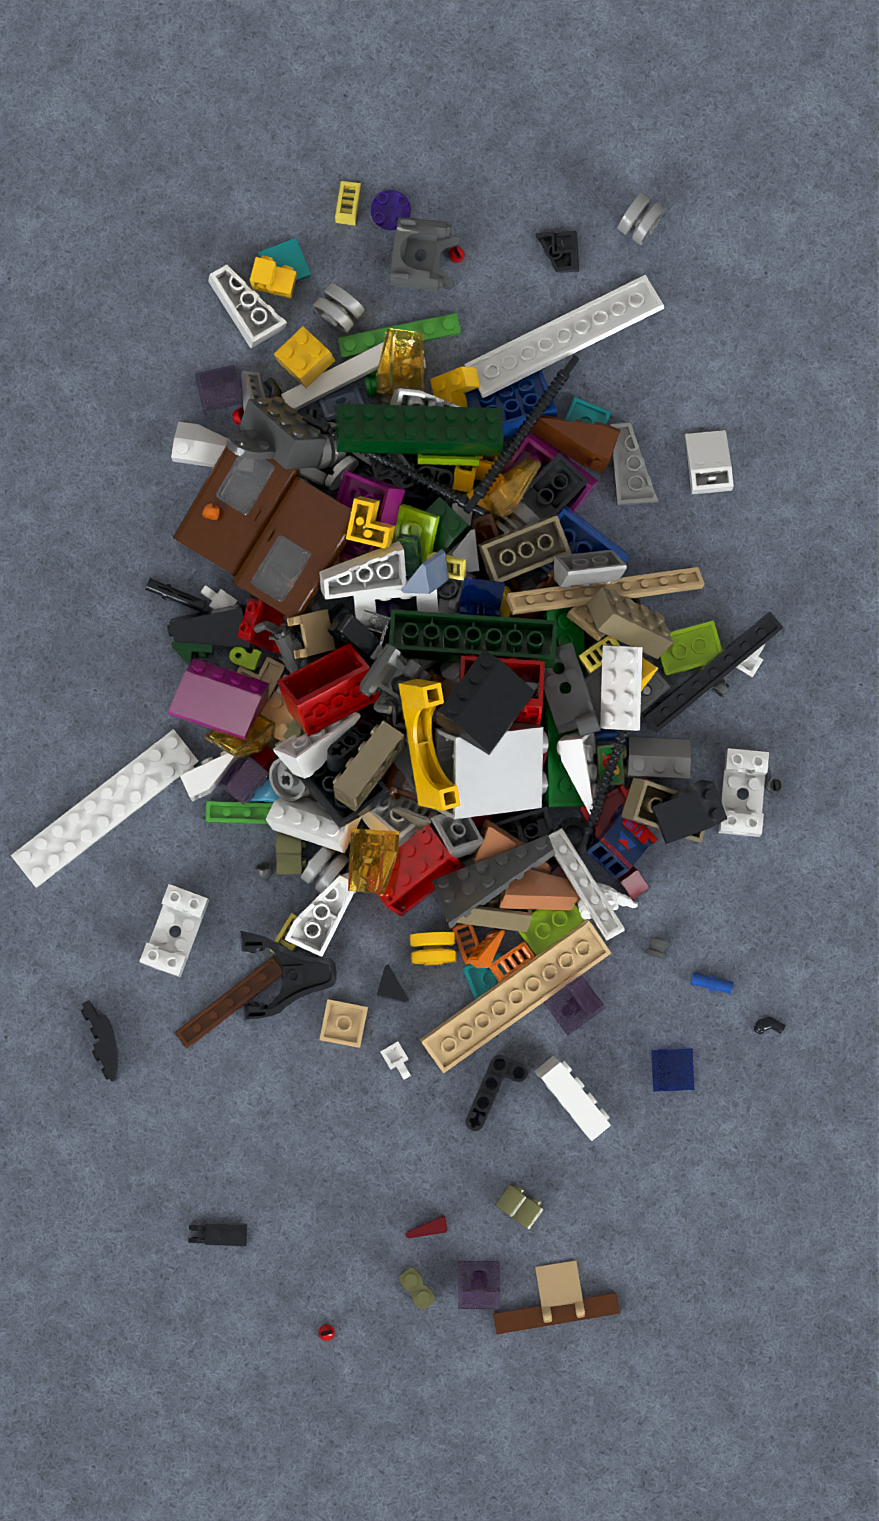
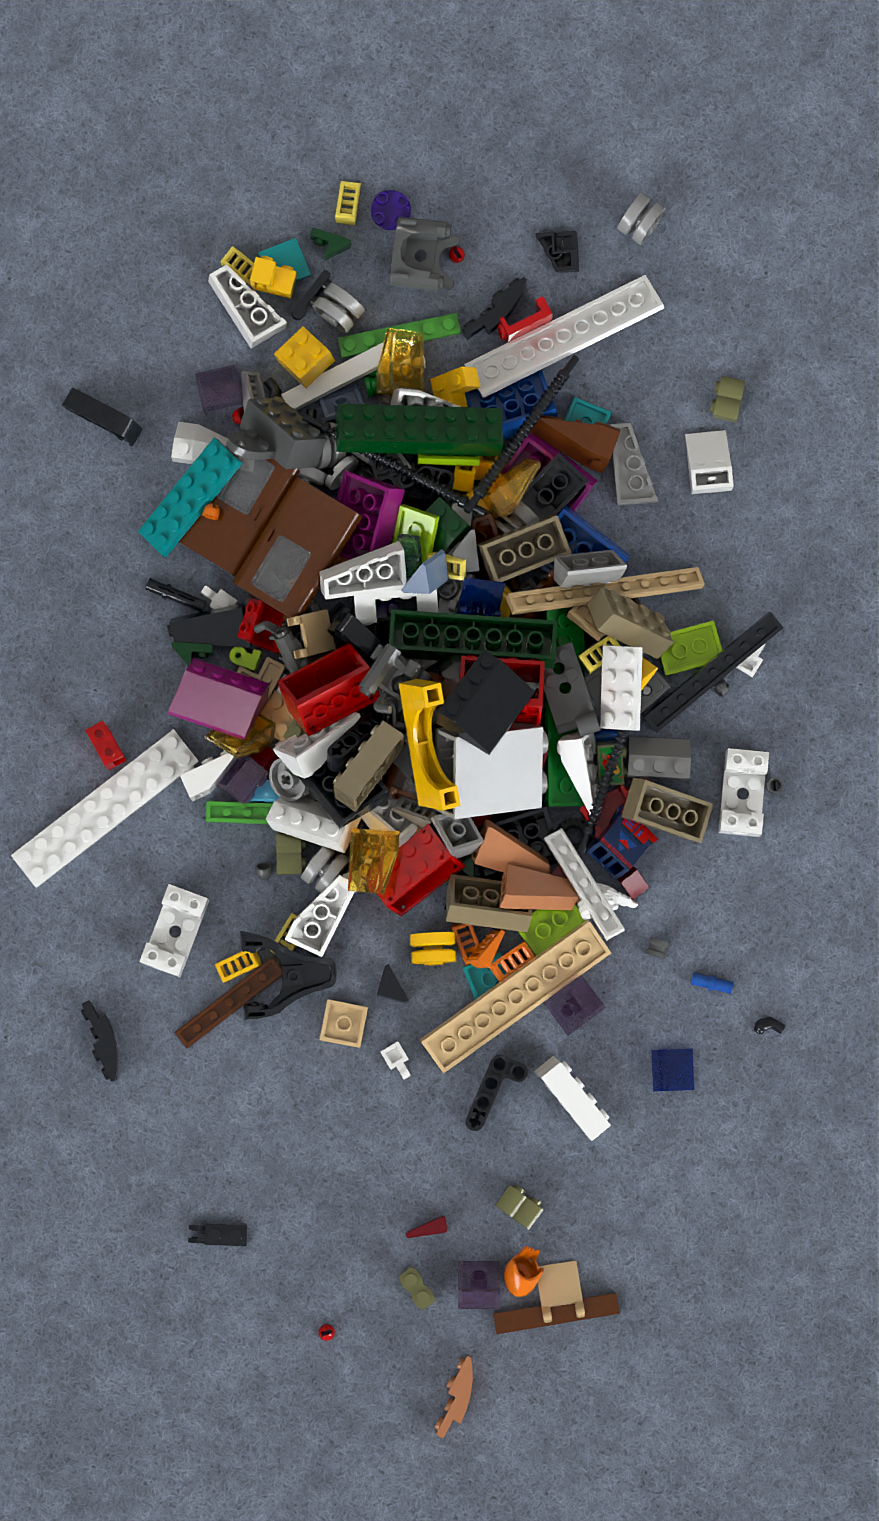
(103, 416): none -> black beam
(105, 745): none -> red panel
(189, 497): none -> teal plate
(220, 968): none -> yellow slope
(226, 259): none -> light yellow slope
(311, 295): none -> black hinge
(335, 243): none -> dark green slope
(365, 528): yellow brick -> none
(375, 622): clear bracket -> none
(460, 1388): none -> nougat slope
(484, 880): dark grey wing -> none
(503, 303): none -> black slope
(522, 1273): none -> orange helmet
(528, 324): none -> red panel
(689, 811): black slope -> none
(728, 399): none -> olive brick

